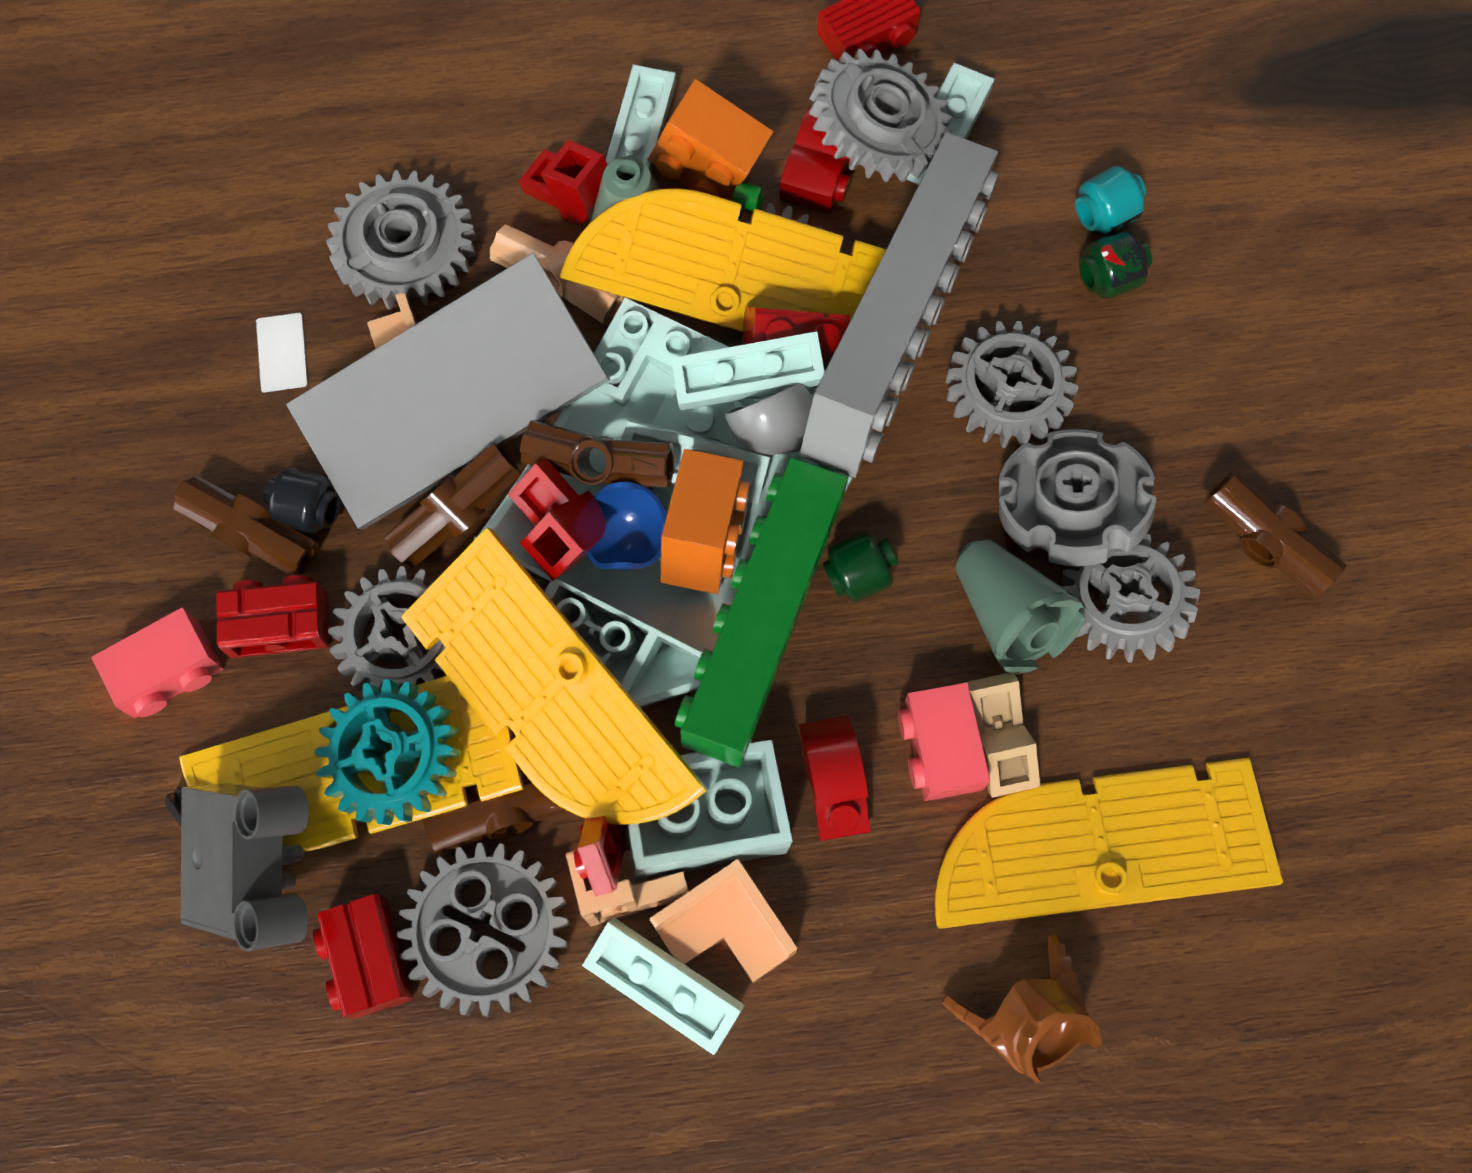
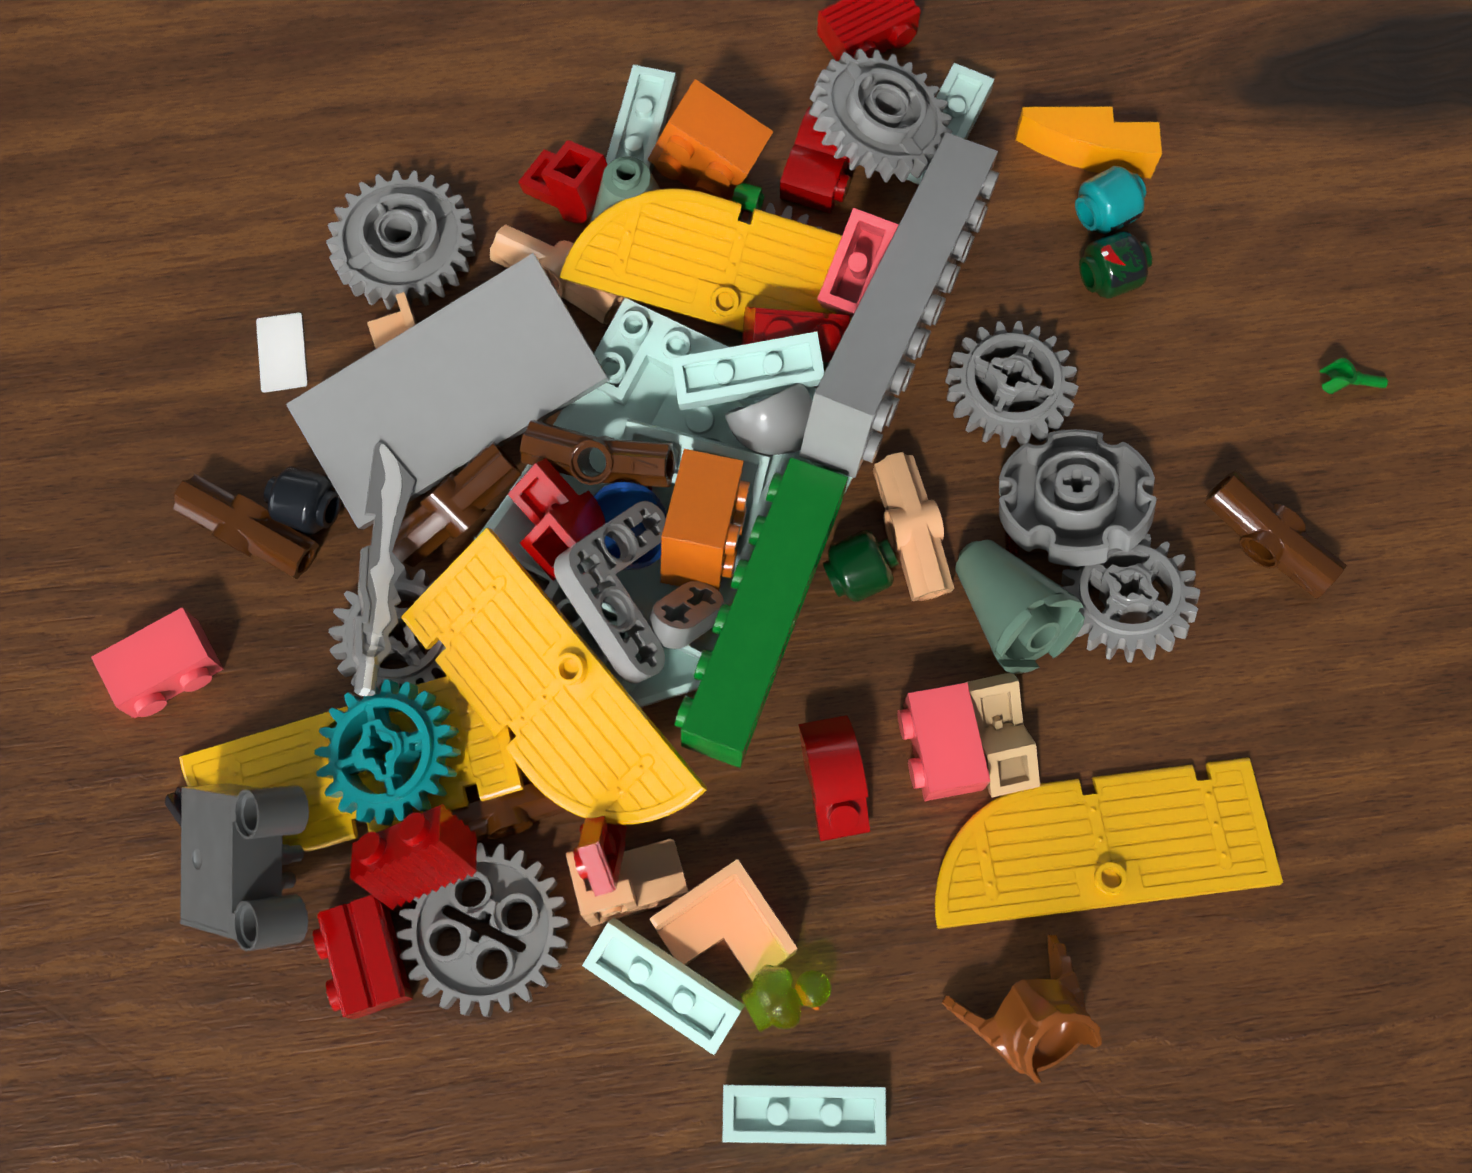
(272, 617): red brick -> none
(379, 567): none -> light grey sword
(414, 856): none -> red brick
(601, 573): none -> light grey beam
(685, 614): none -> light grey beam
(732, 820): light aqua brick -> none
(777, 1003): none -> clear neon green animal
(804, 1114): none -> light aqua plate
(855, 261): none -> coral brick
(913, 527): none -> light nougat piece
(1091, 138): none -> light orange slope
(1344, 373): none -> green hand

